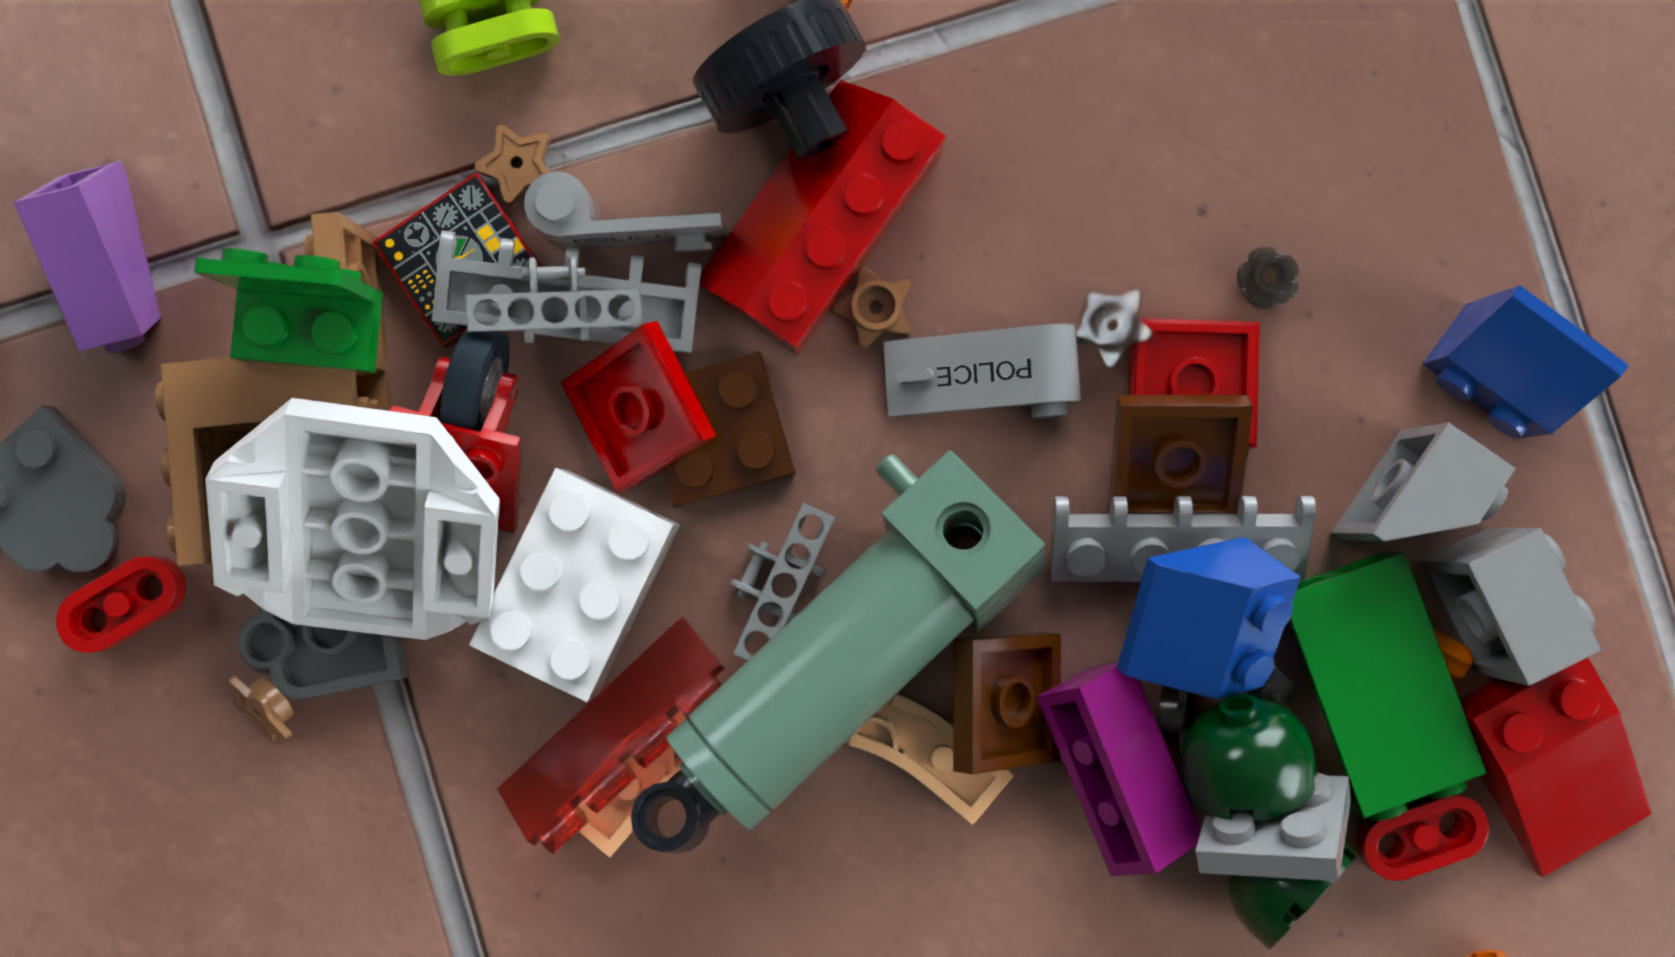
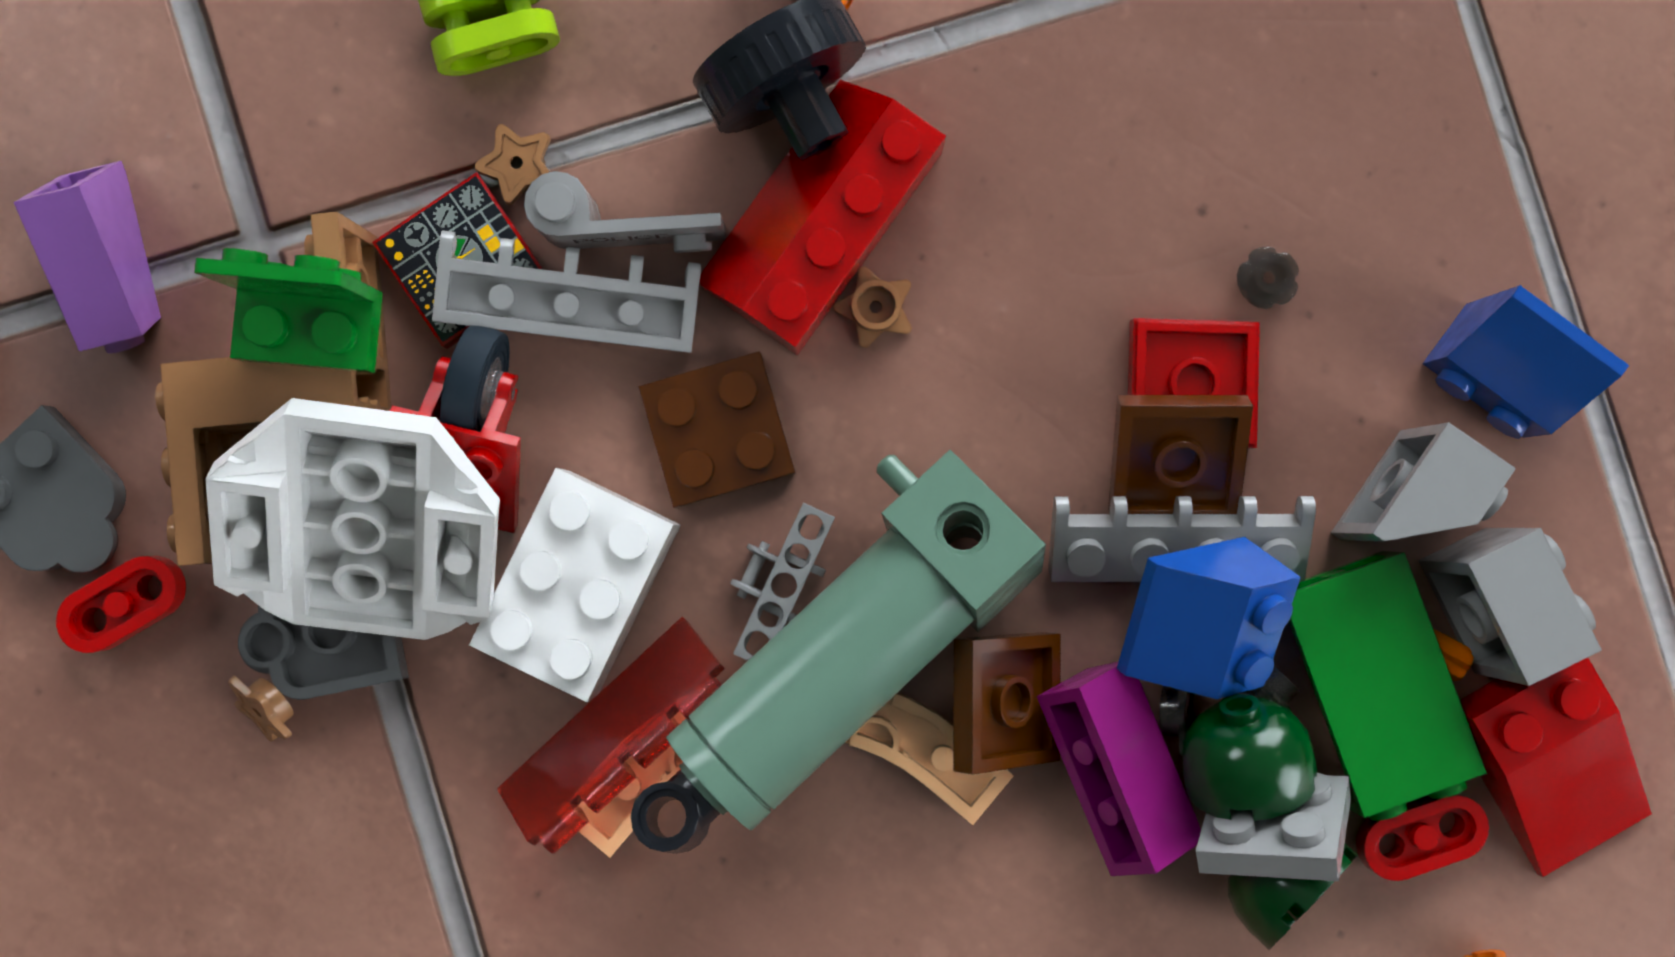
(535, 300): light grey piece -> none
(638, 407): red tile -> none
(984, 371): light grey door -> none
(1101, 312): clear smoke plate -> none

